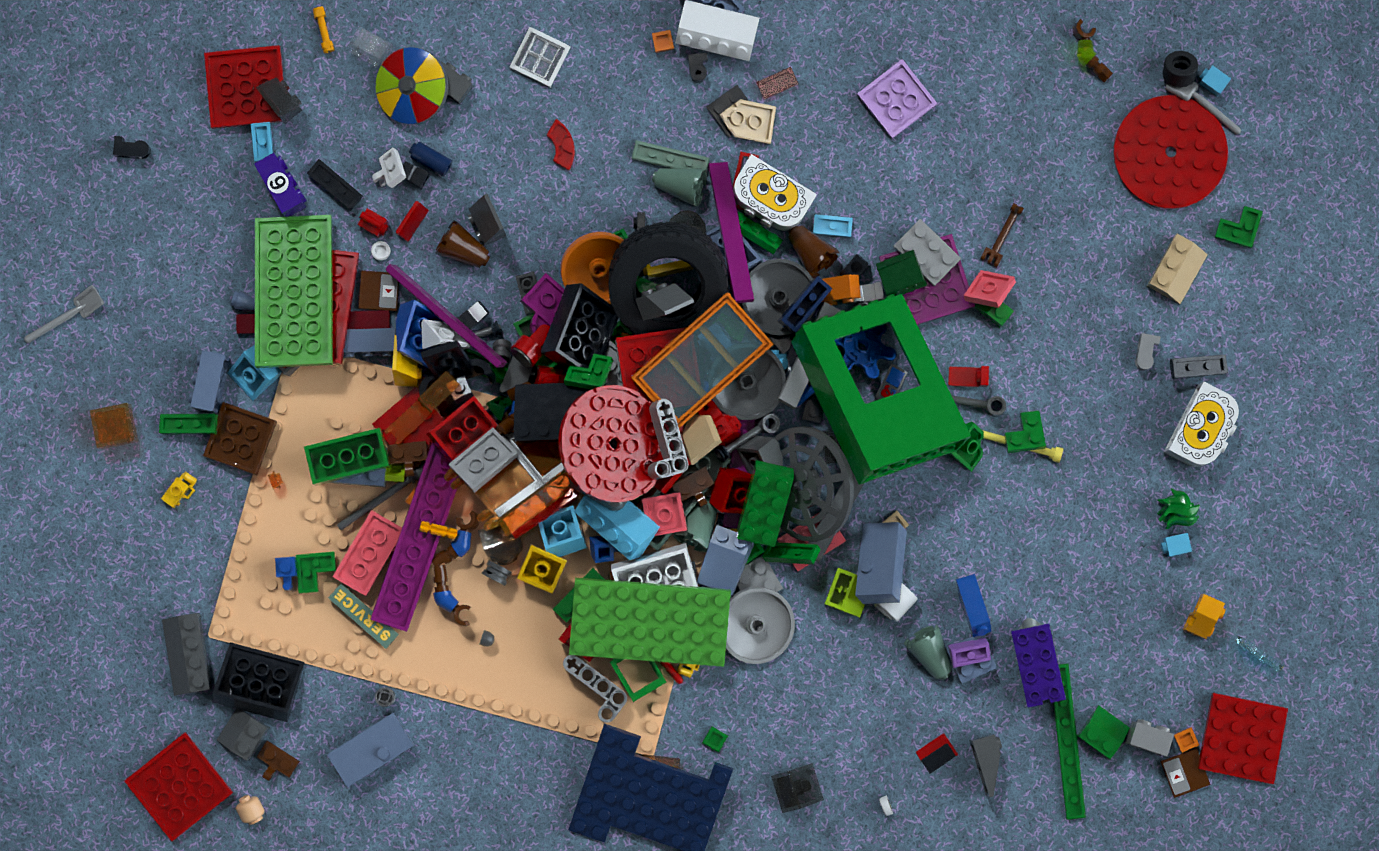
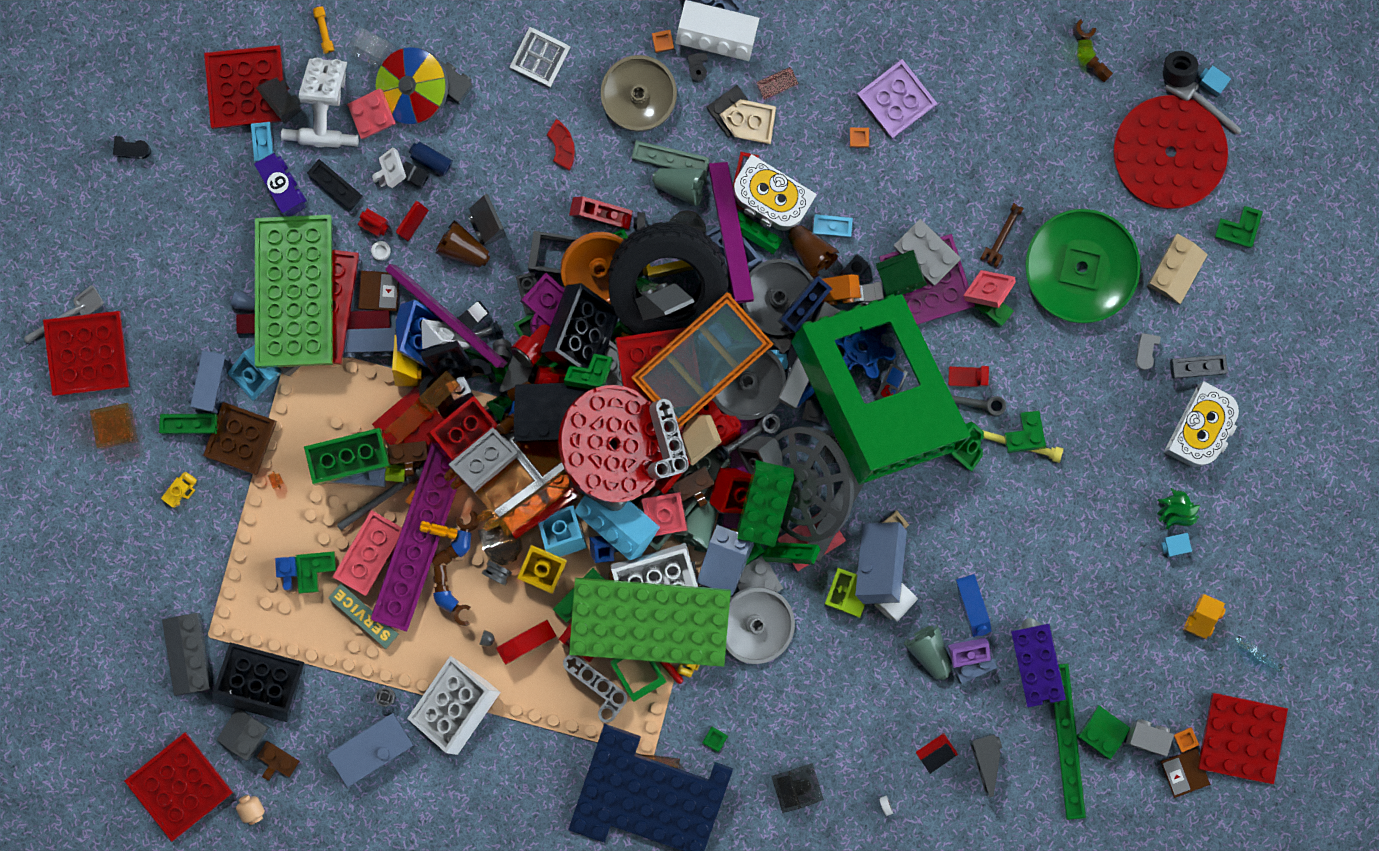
(86, 353): none -> red plate
(321, 88): none -> white plate
(371, 113): none -> coral plate
(453, 706): none -> white slope
(526, 642): none -> red slope
(535, 247): none -> dark grey window
(600, 212): none -> red slope
(638, 93): none -> dark tan dish
(859, 137): none -> orange plate
(1086, 238): none -> green dish

